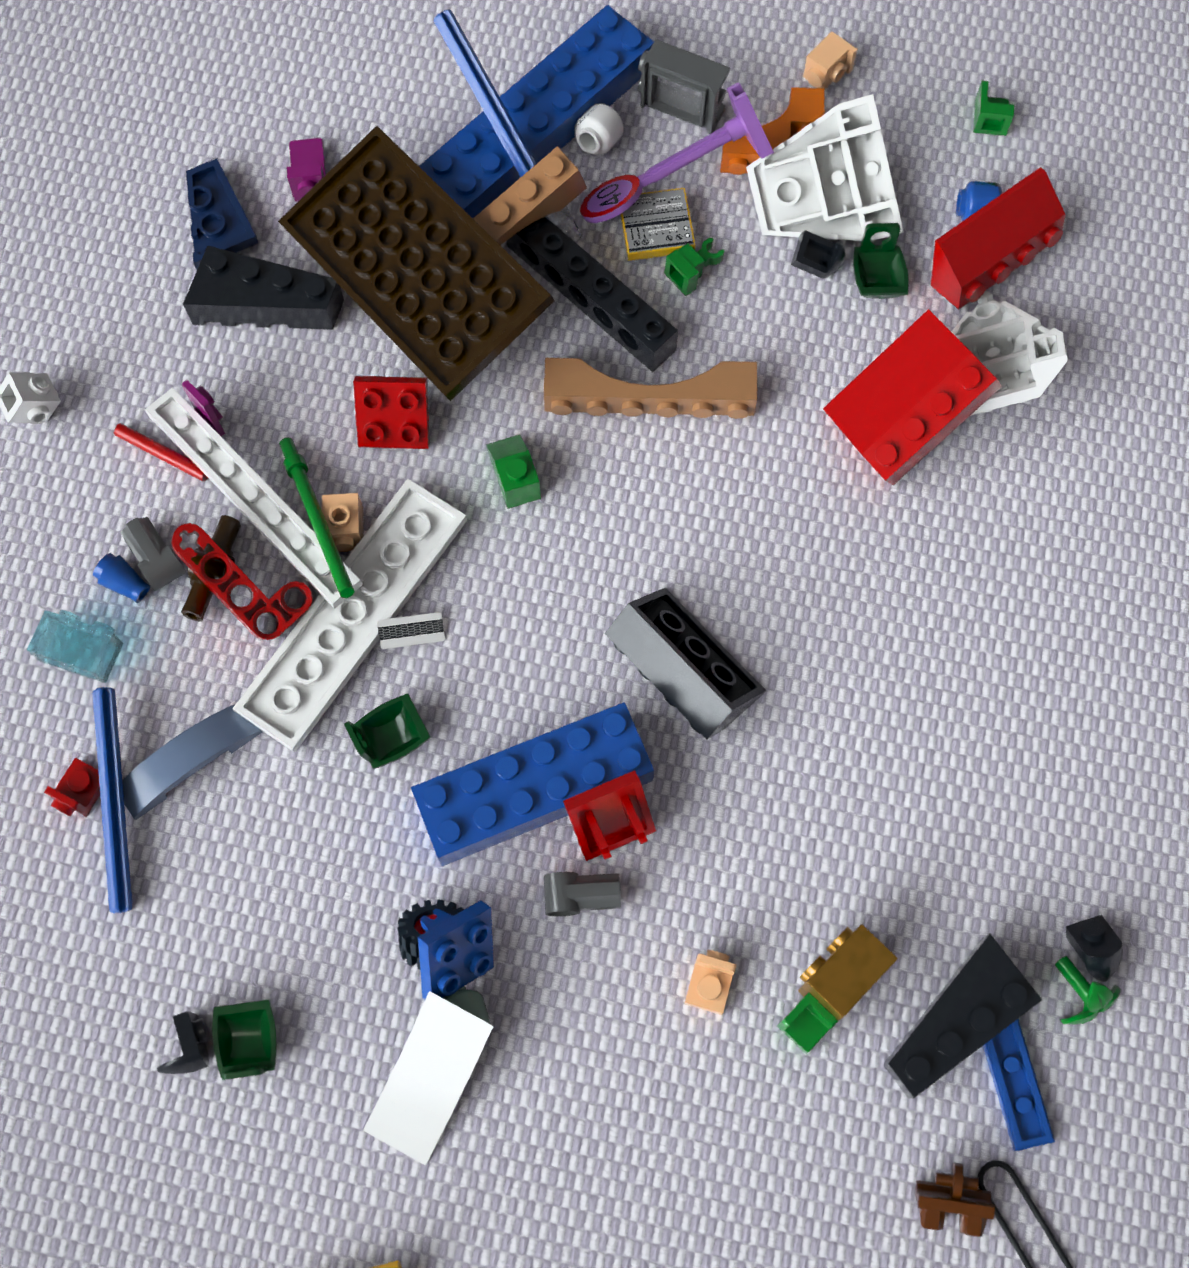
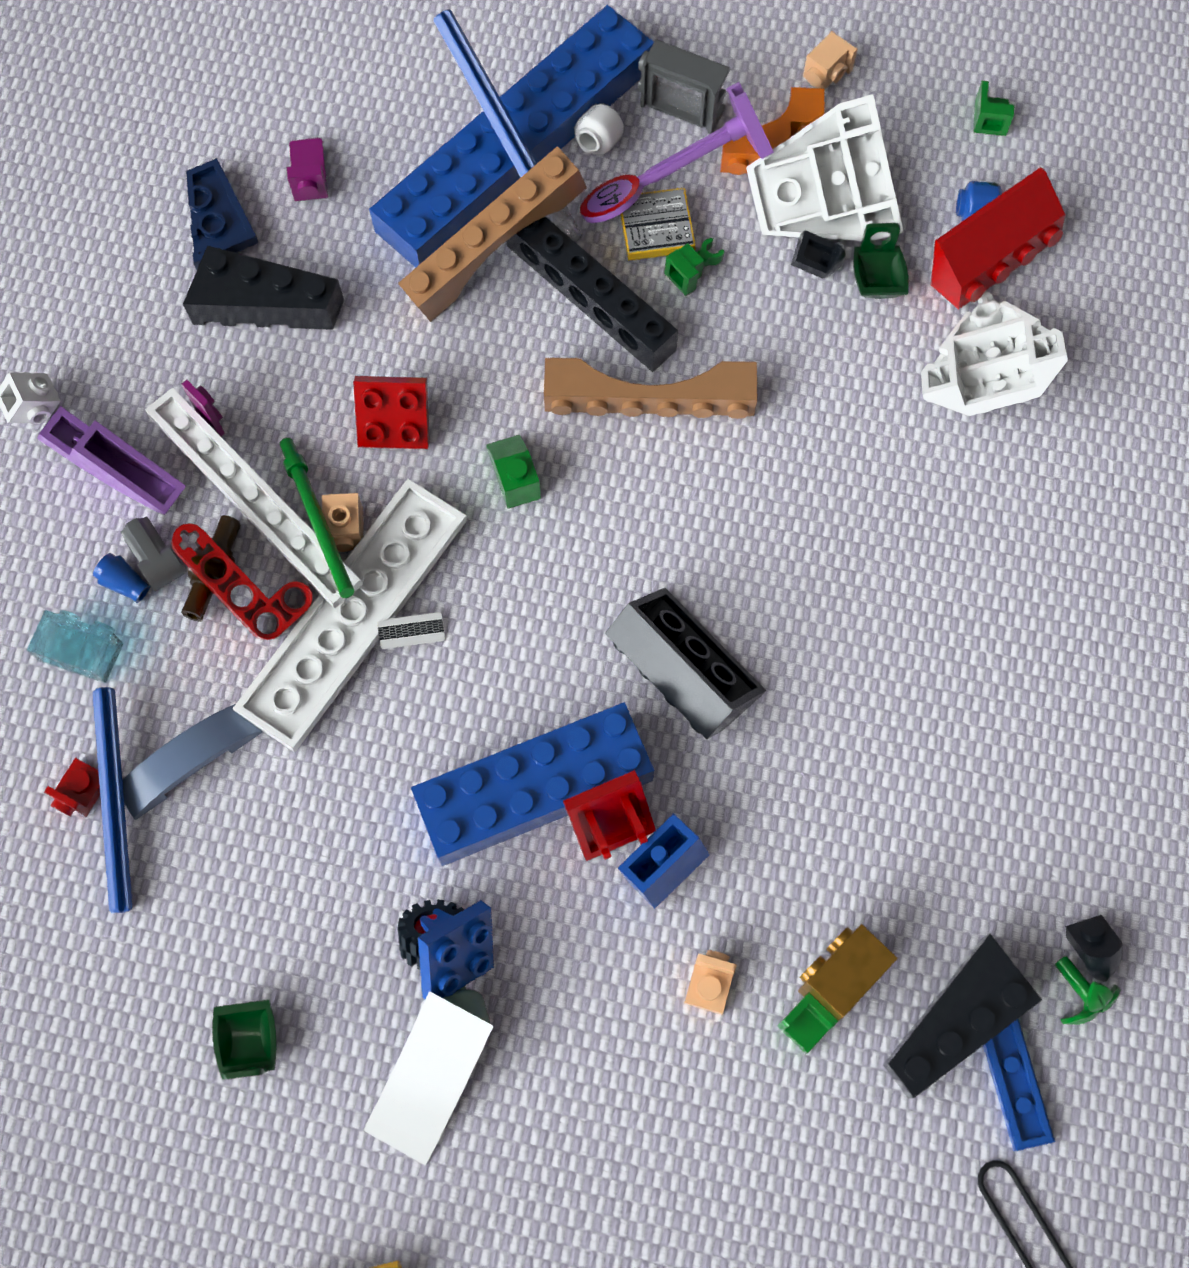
(111, 460): none -> medium lavender slope
(159, 451): red bar -> none
(192, 1038): black plate -> none
(388, 732): dark green piece -> none
(416, 262): dark brown plate -> none
(569, 894): dark grey piece -> none
(664, 861): none -> blue brick
(911, 397): red slope -> none
(954, 1195): reddish brown hips -> none

